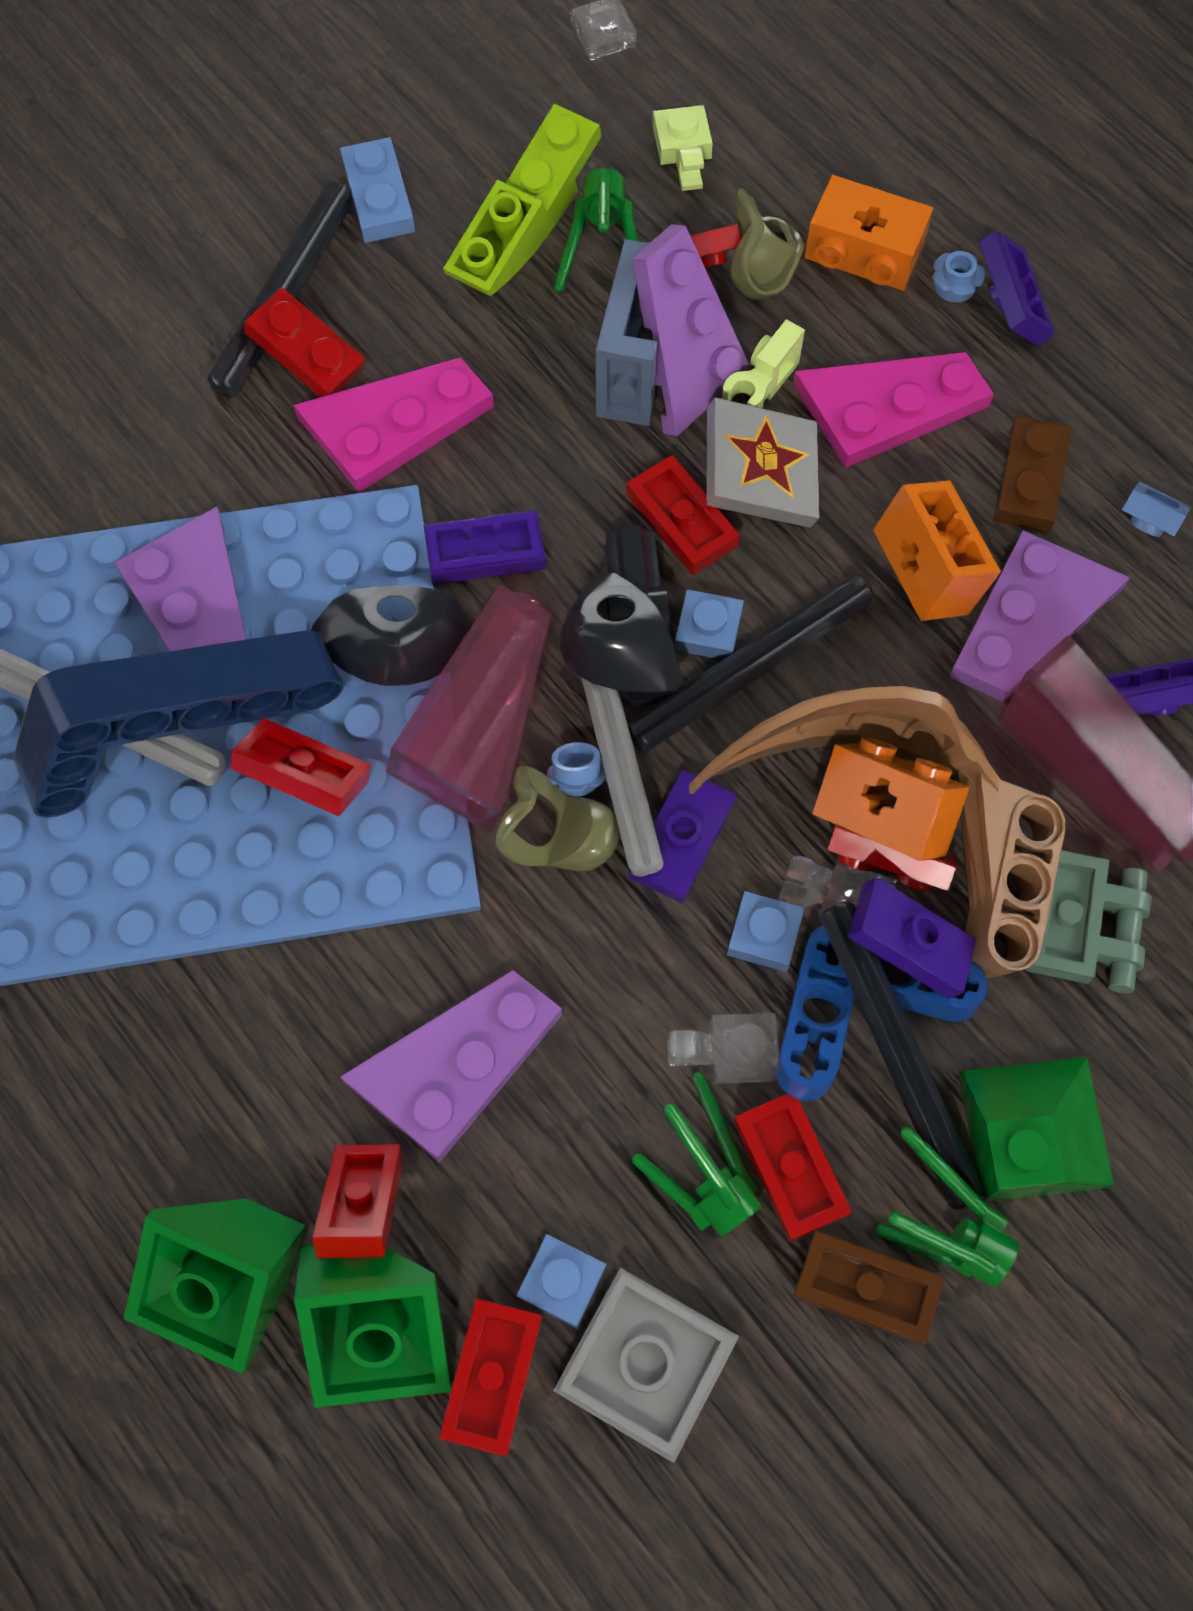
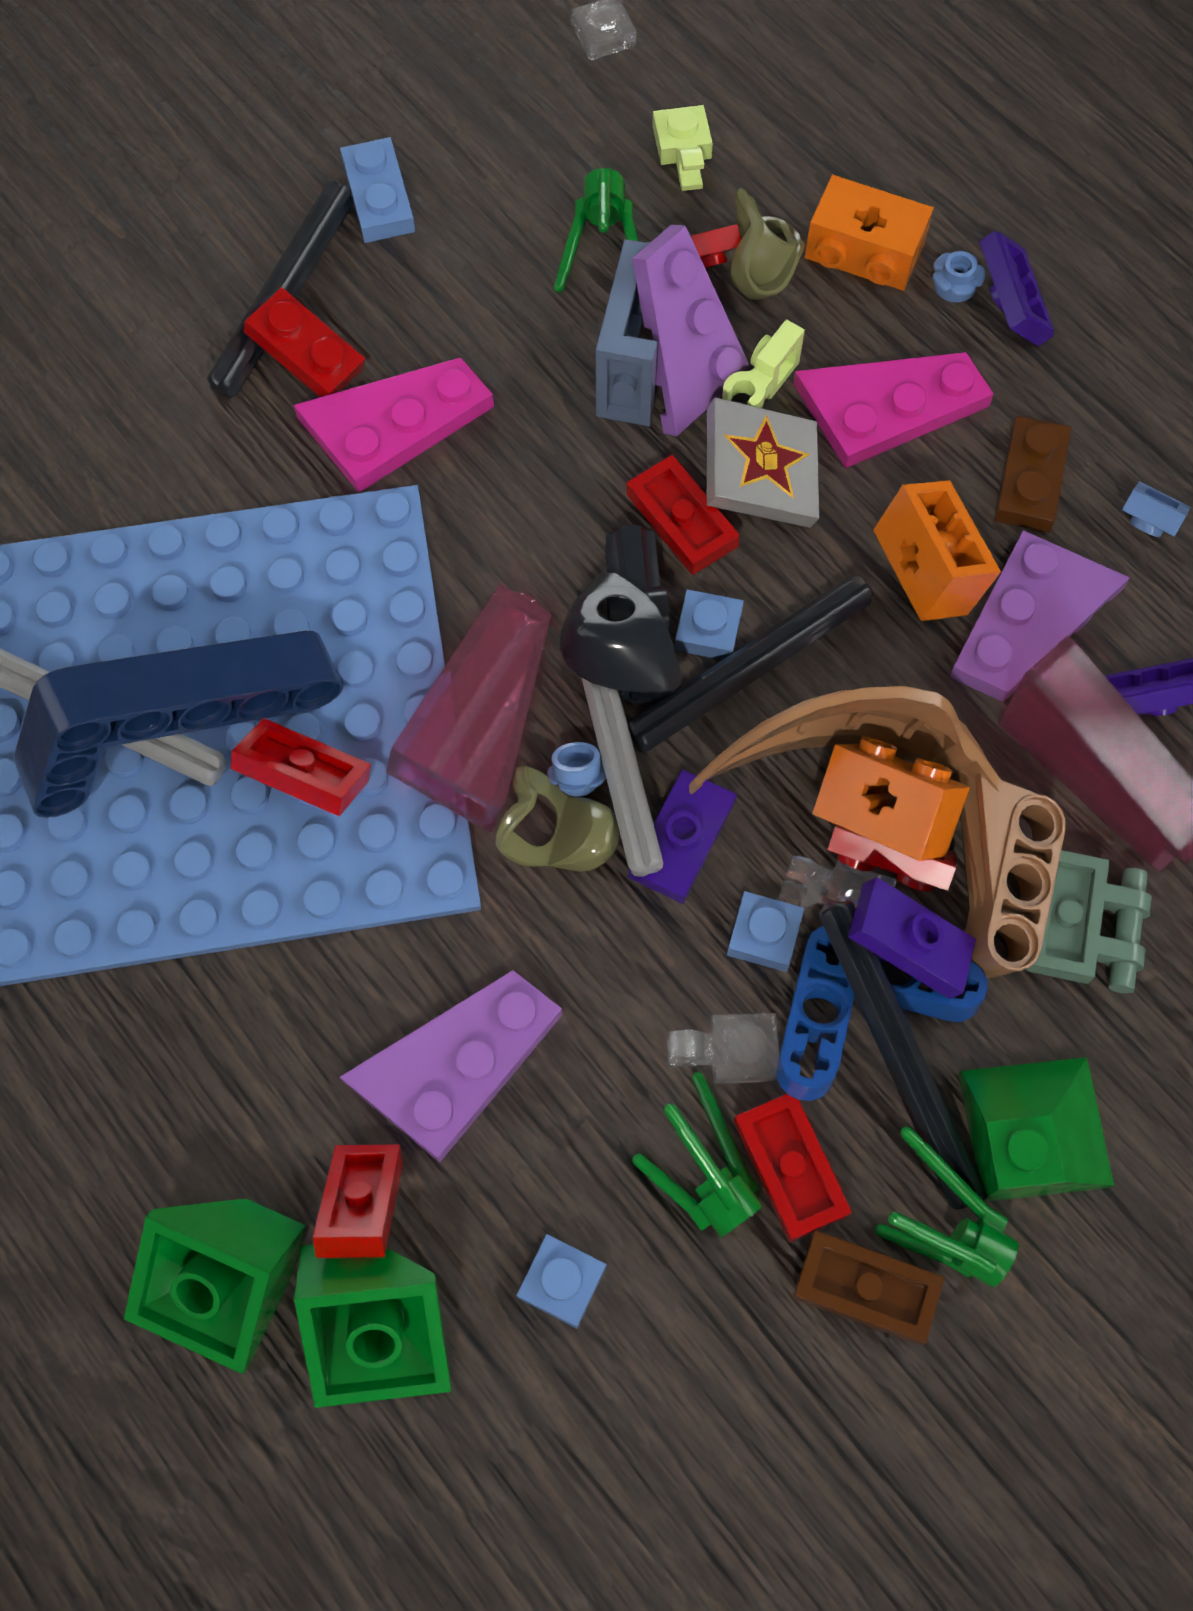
(187, 585): medium lavender wing -> none
(365, 641): black piece -> none
(484, 547): dark purple plate -> none
(491, 1377): red plate -> none
(527, 206): lime slope -> none
(646, 1365): light grey tile -> none

